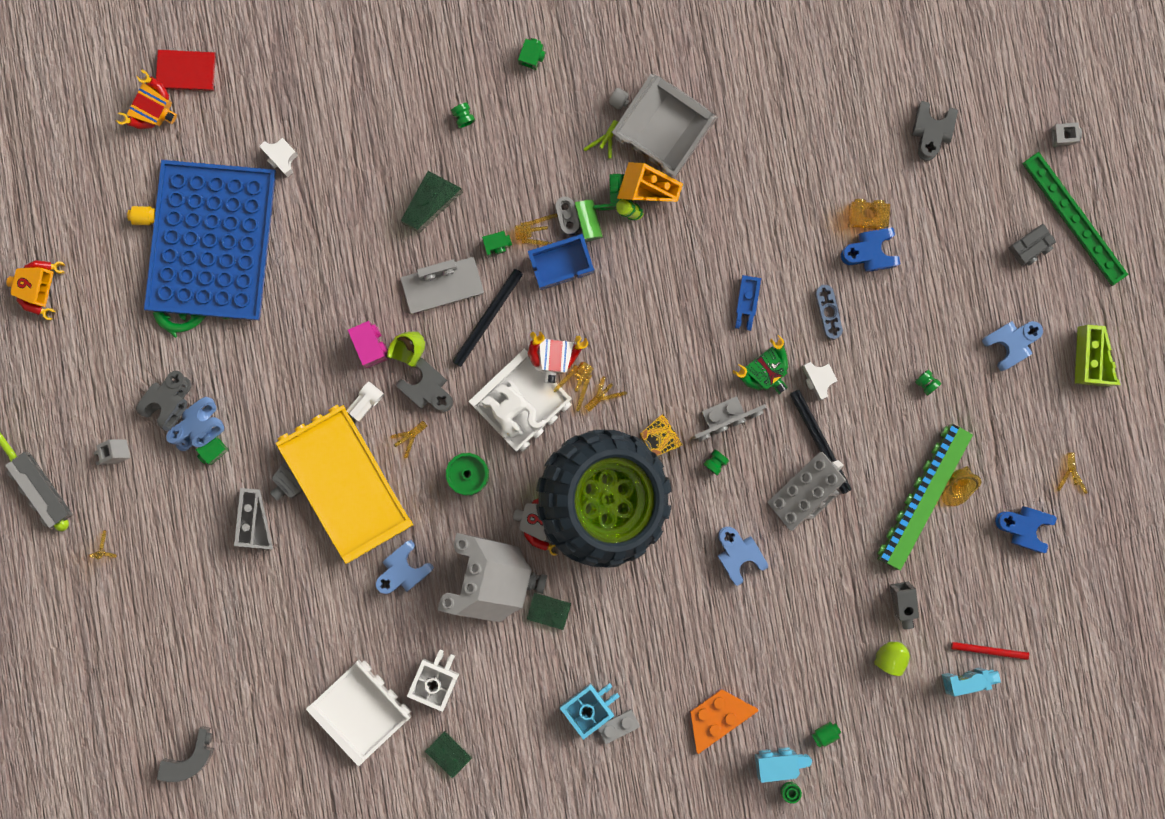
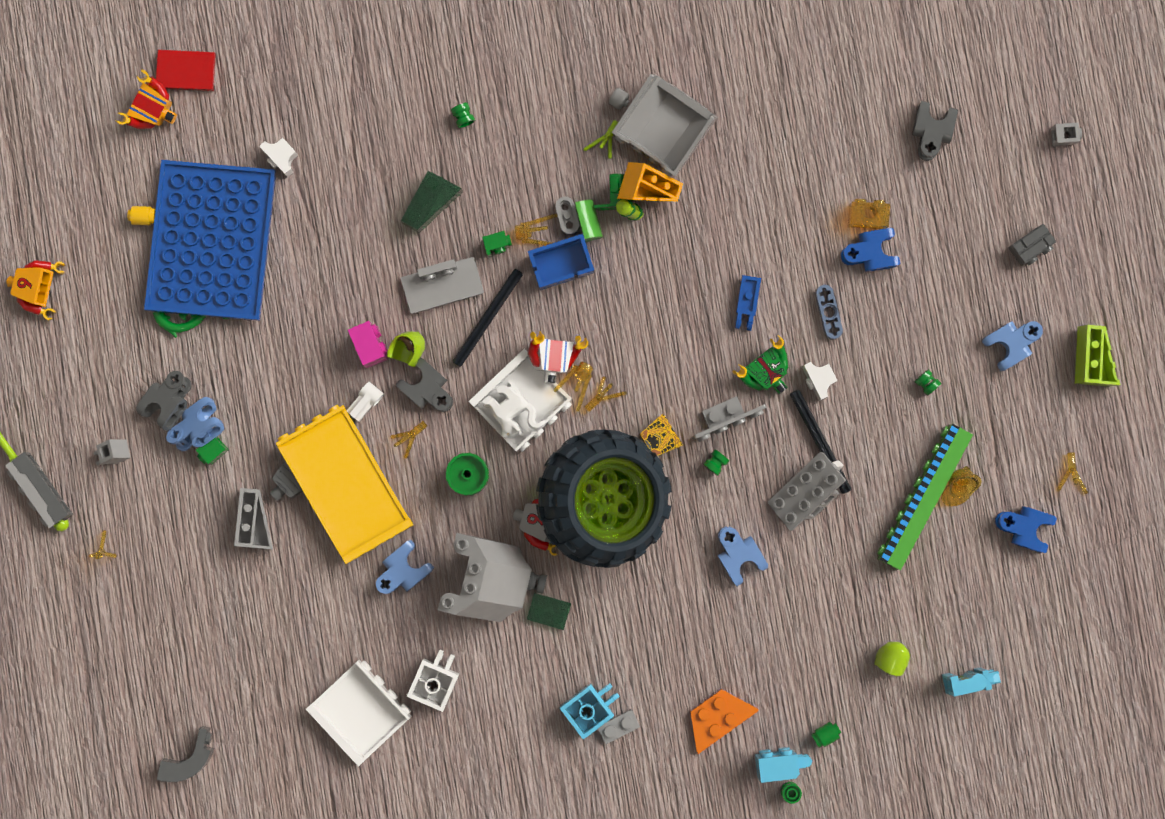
(448, 754): clear green plate -> none
(531, 53): green brick -> none
(903, 597): dark grey torso -> none
(990, 650): red bar -> none
(1075, 219): green tile -> none

